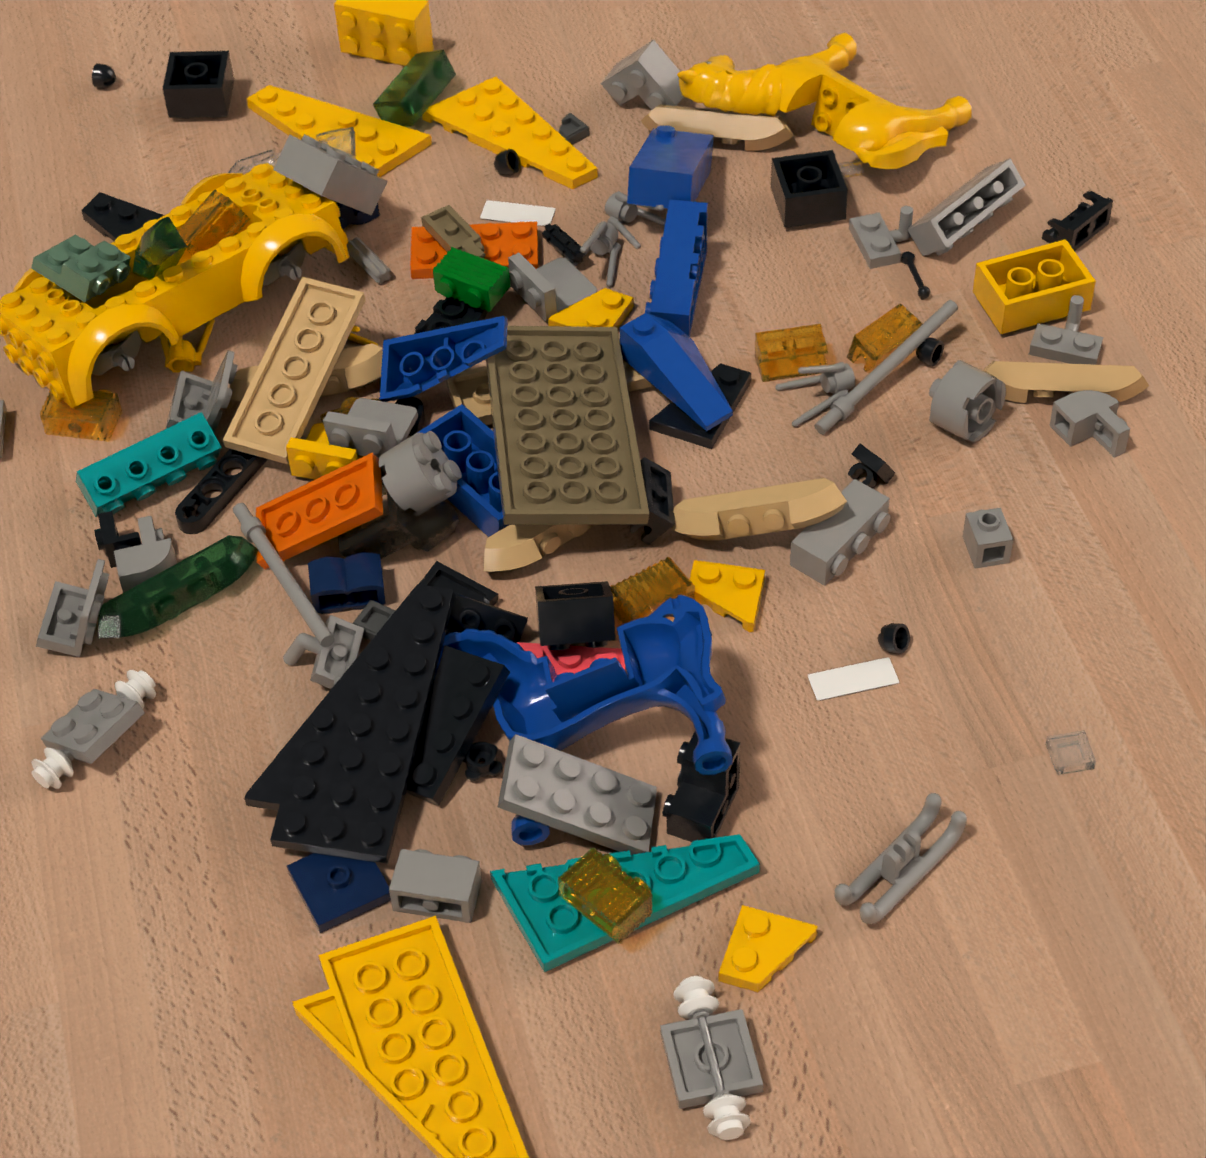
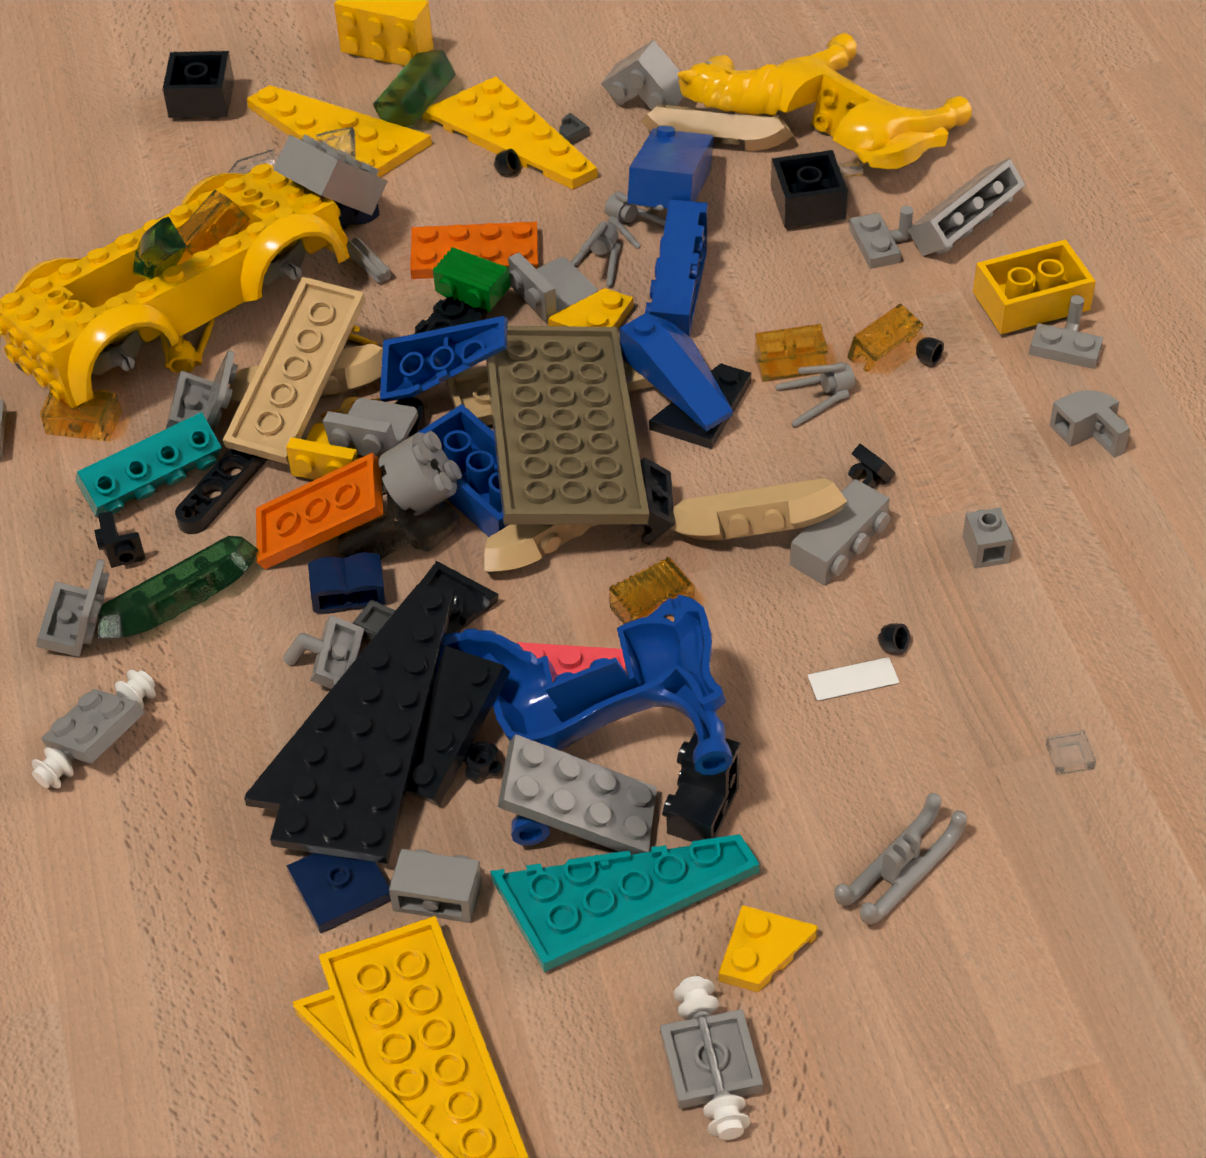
(82, 267): sand green plate -> none
(103, 76): black hinge -> none
(115, 216): black wing -> none
(145, 560): light grey brick -> none
(255, 532): light grey bar -> none
(453, 231): dark tan hinge -> none
(478, 615): black hinge -> none
(517, 212): white sticker -> none
(563, 243): black axle -> none
(575, 615): black brick -> none
(606, 894): clear yellow brick -> none
(729, 590): yellow wing -> none
(845, 405): light grey bar -> none
(908, 259): black hinge -> none
(966, 401): light grey brick -> none
(1045, 378): tan brick -> none
(1082, 222): black hinge -> none

